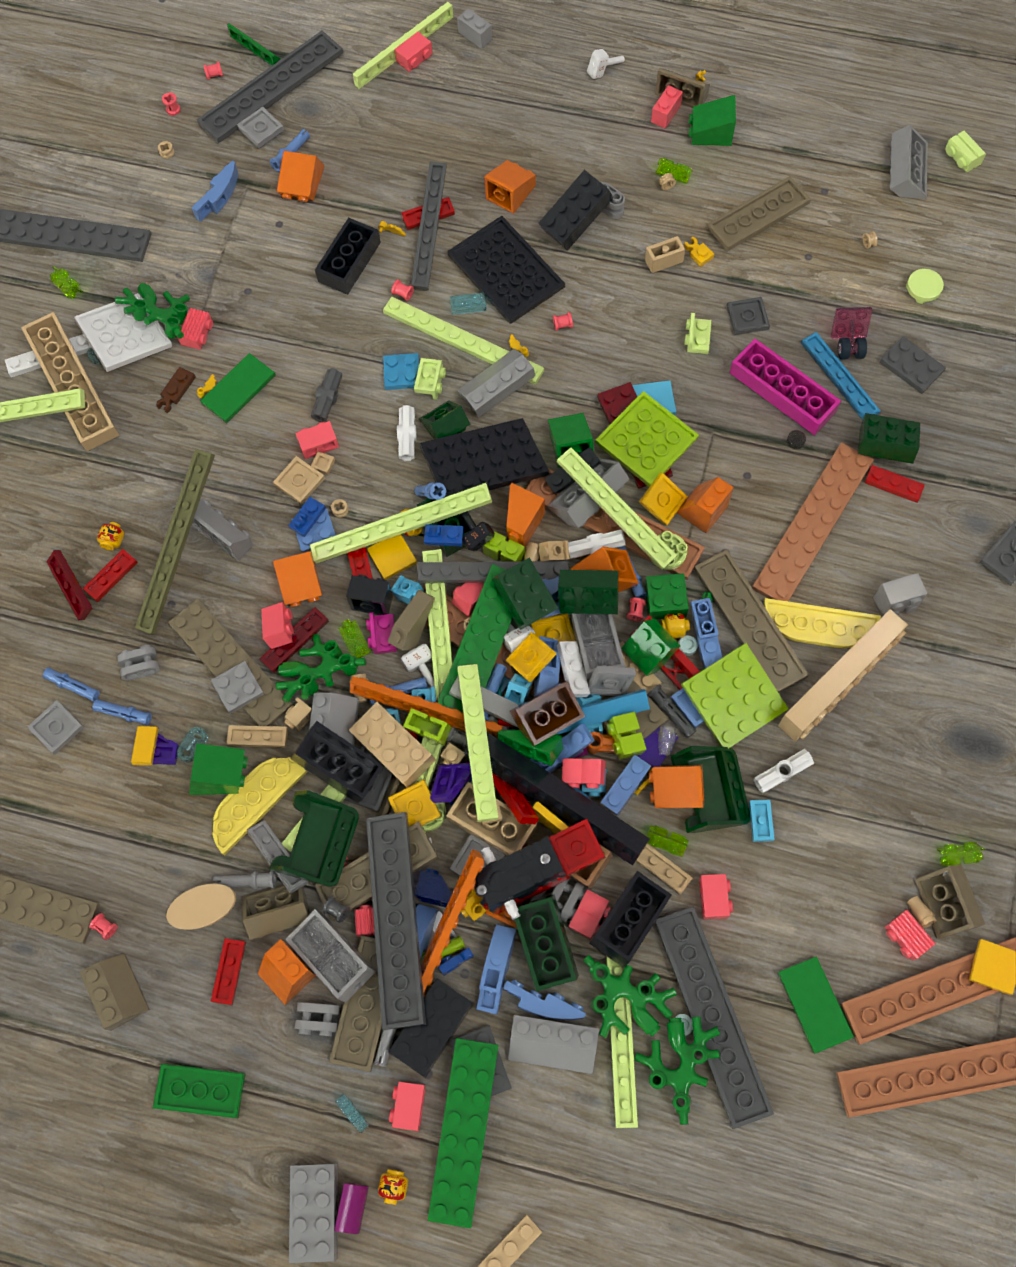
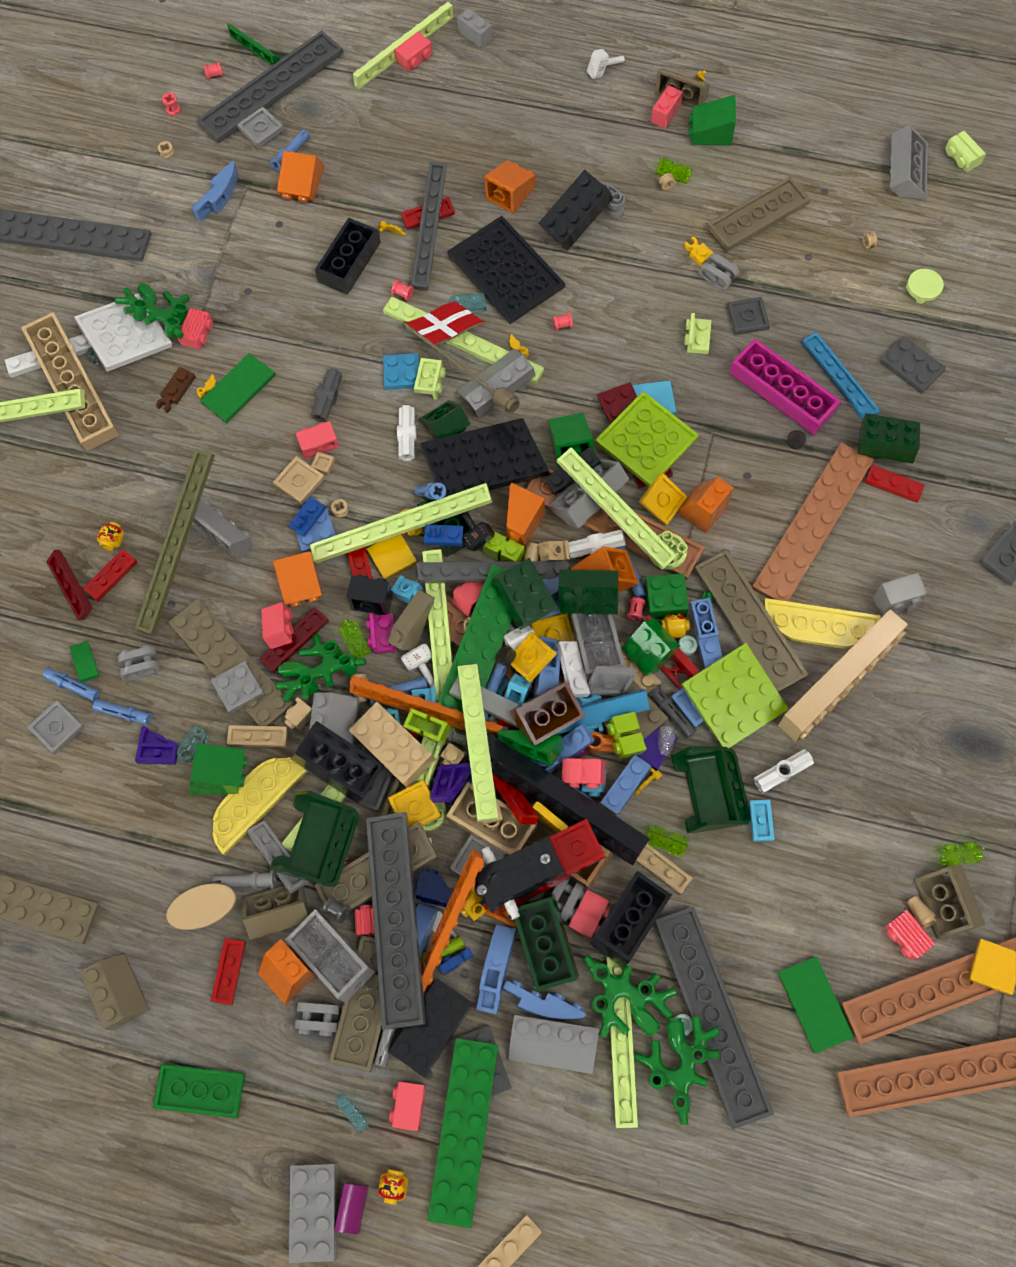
(70, 285): clear neon green hinge -> none
(84, 661): none -> green slope
(103, 926): coral bush -> none
(144, 745): yellow tile -> none
(447, 323): none -> flag
(506, 655): none -> clear smoke tile
(664, 254): tan brick -> none
(677, 786): orange slope -> none
(714, 896): coral brick -> none
(719, 271): none -> light grey brick
(848, 325): clear pink plate -> none

